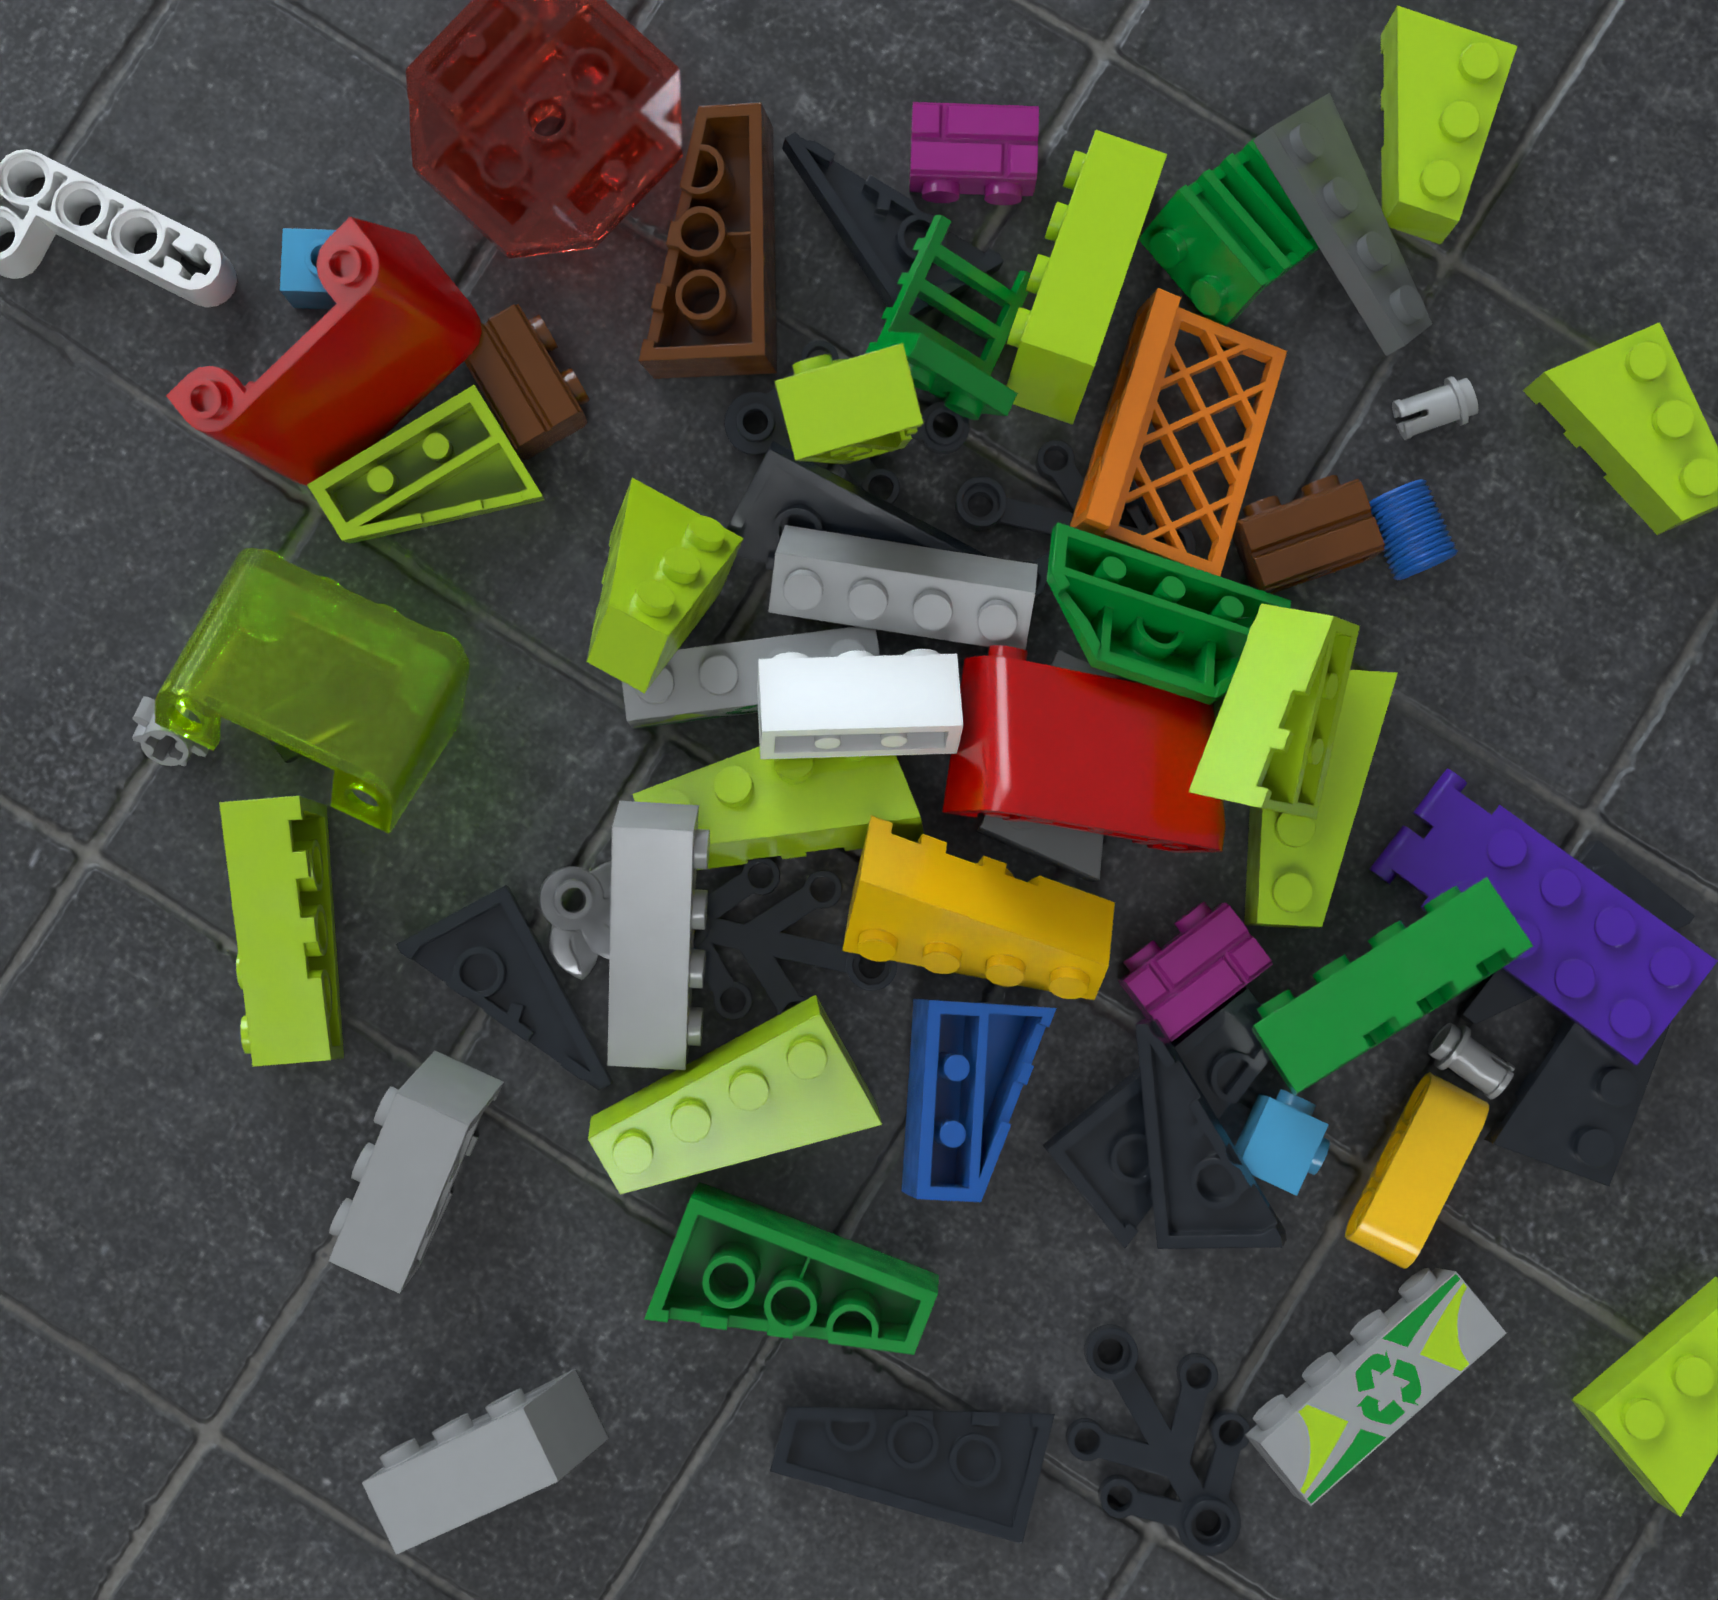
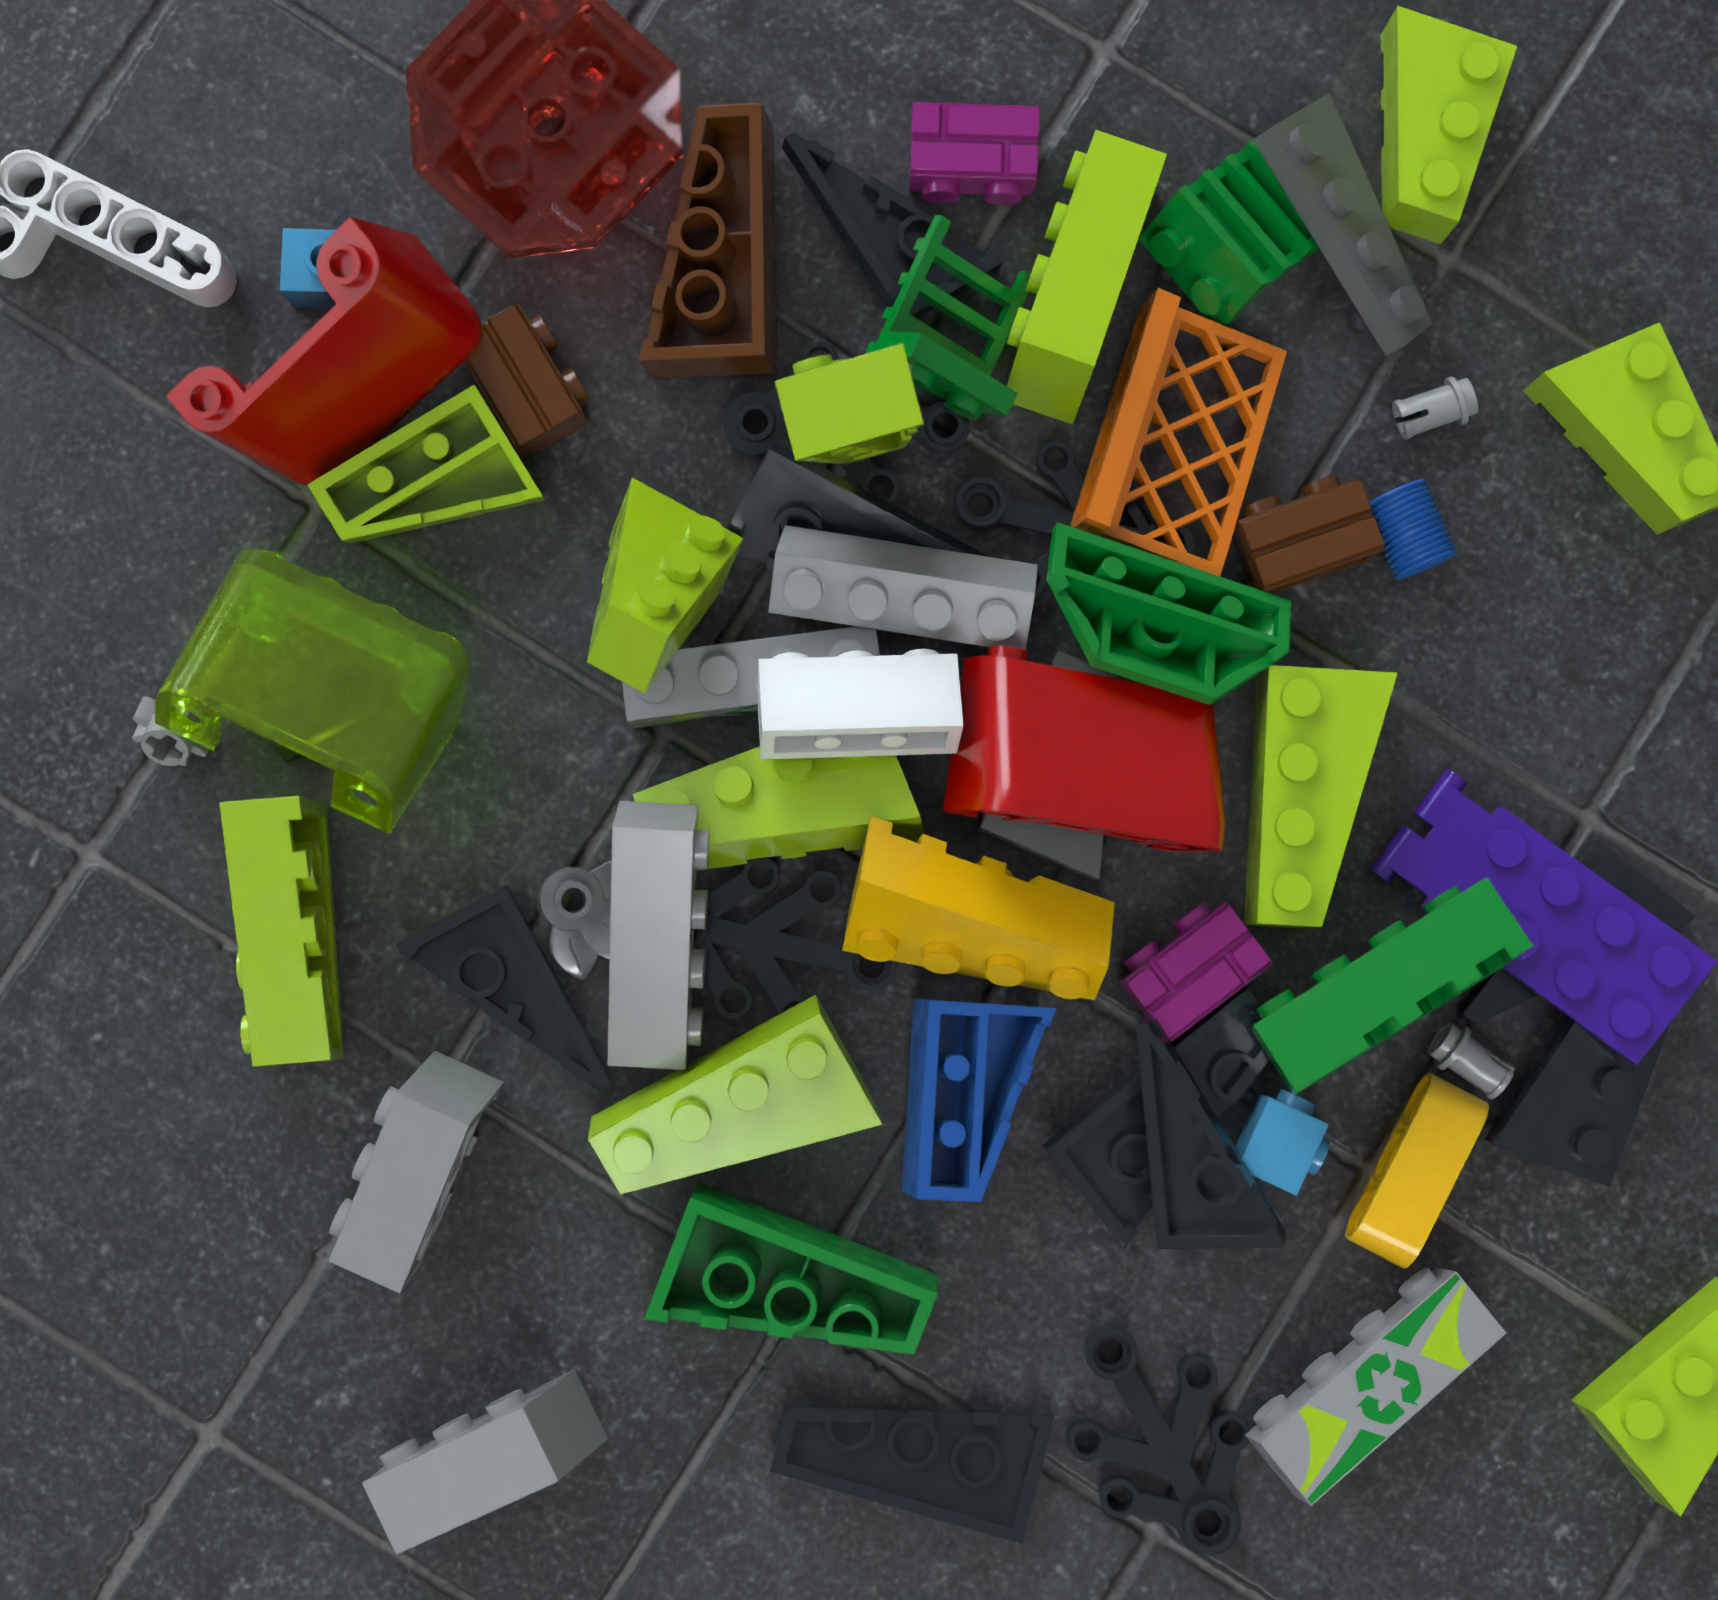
(1280, 713): lime wedge -> none

